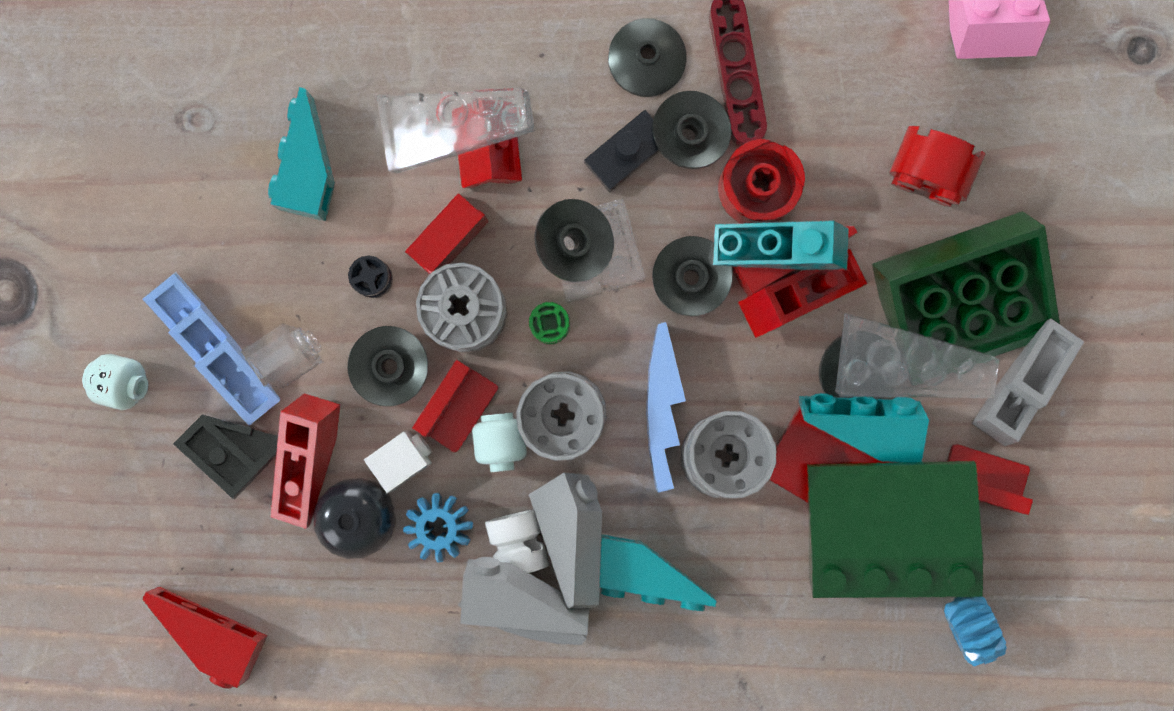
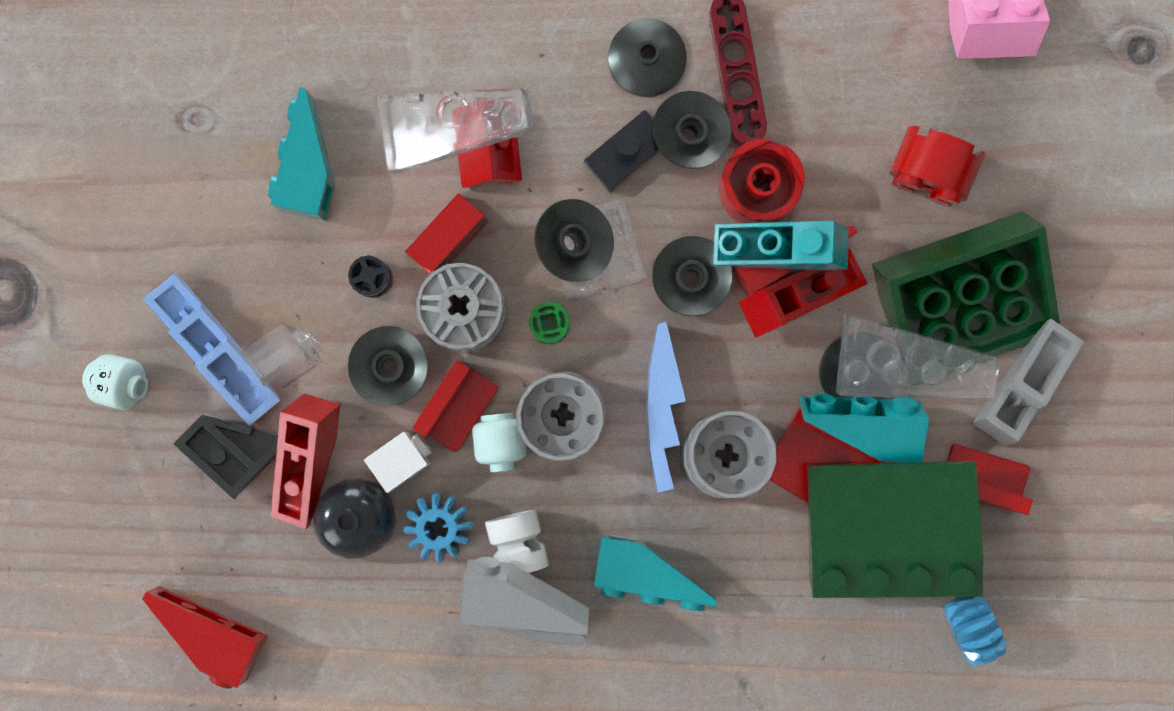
(572, 533): light grey slope -> none

